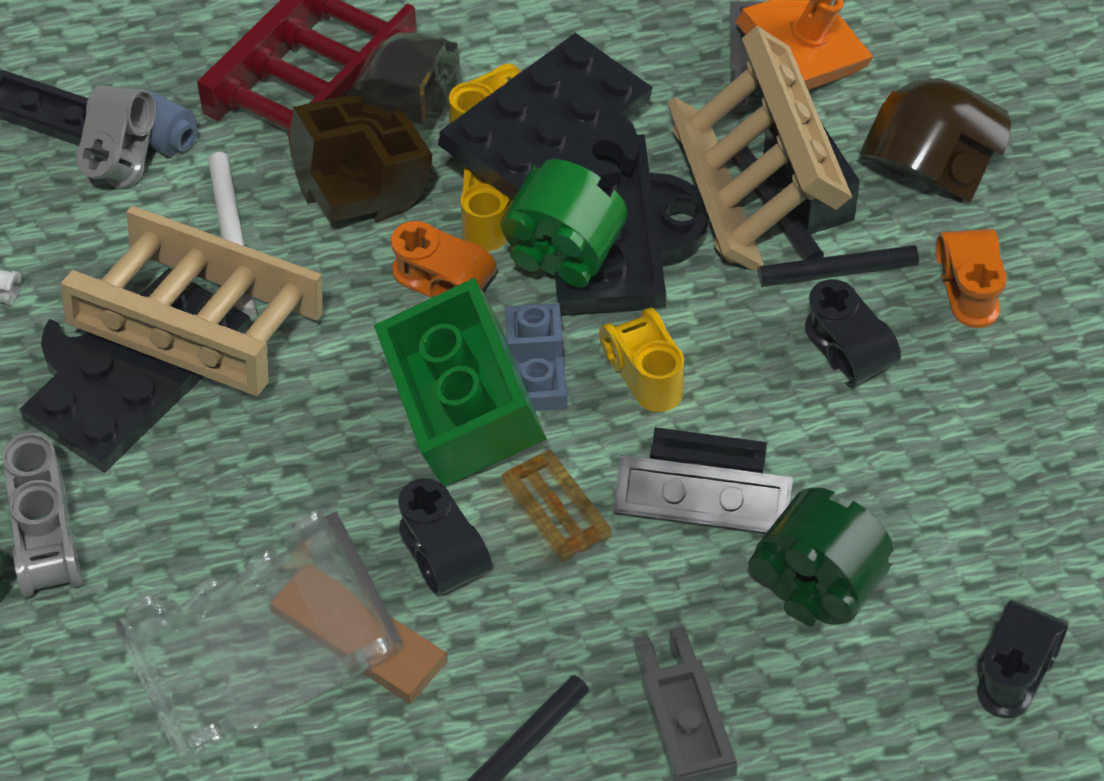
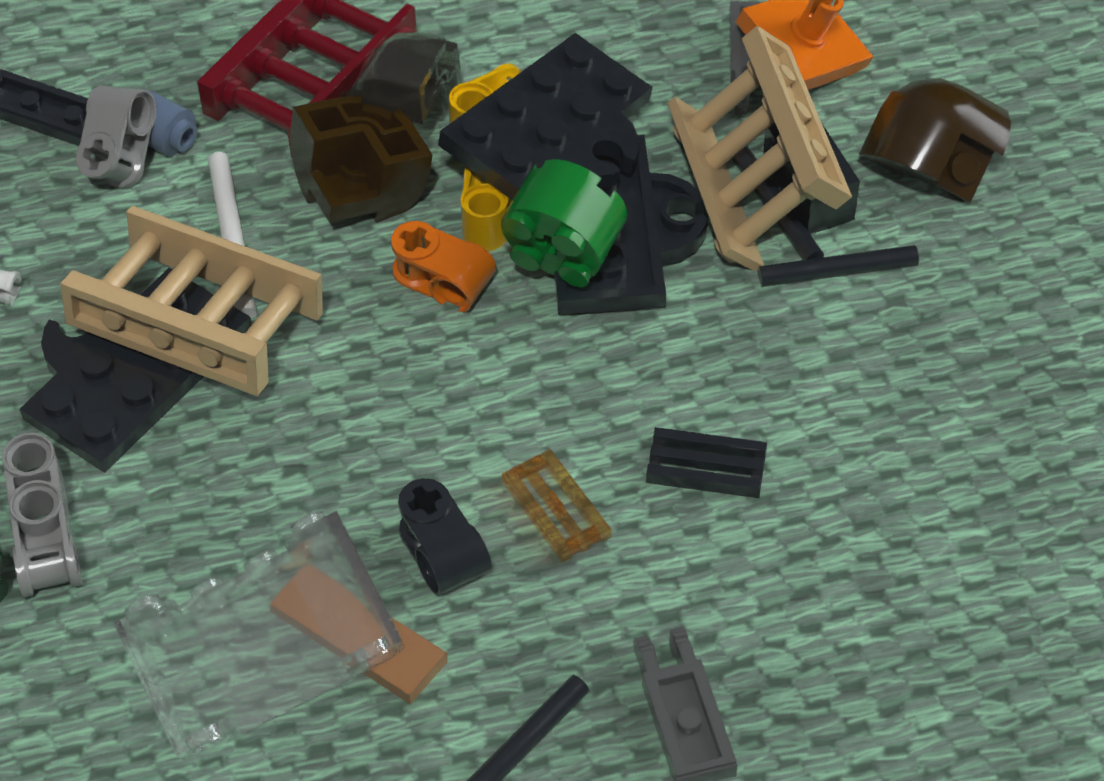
(459, 383): green brick -> none
(537, 348): sand blue slope -> none
(646, 360): yellow piece -> none
(700, 494): tile -> none
(823, 557): dark green brick -> none
(849, 332): black piece -> none
(972, 274): orange piece -> none
(1019, 659): black piece -> none

